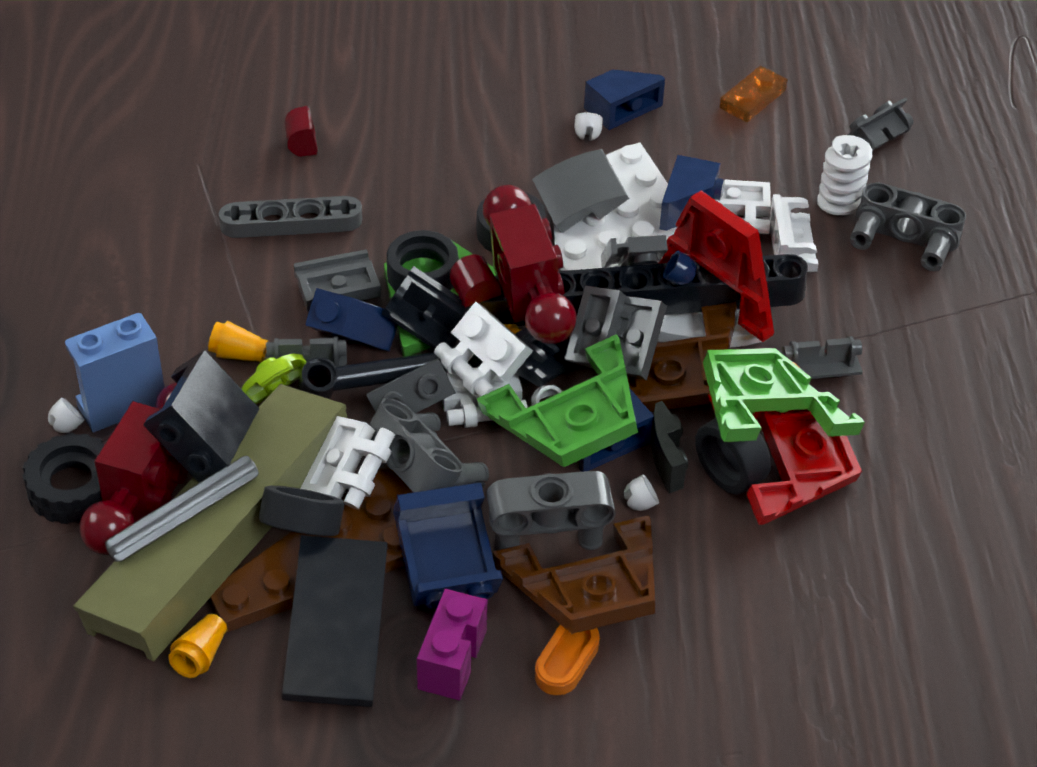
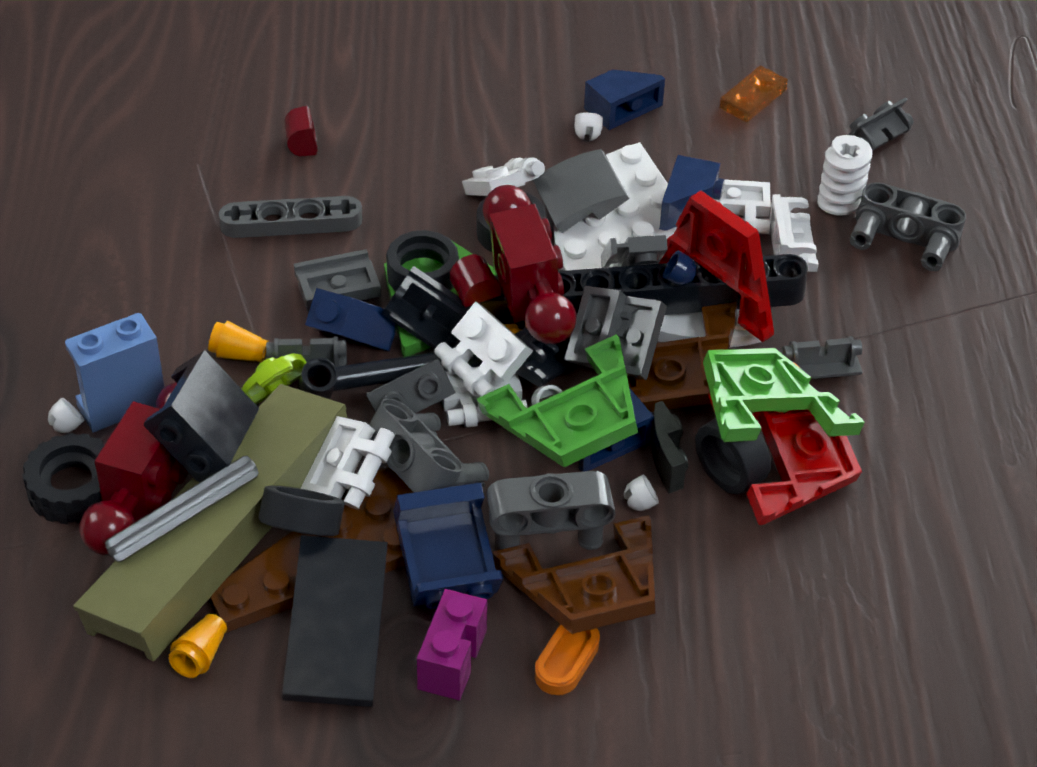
(514, 172): none -> white plate

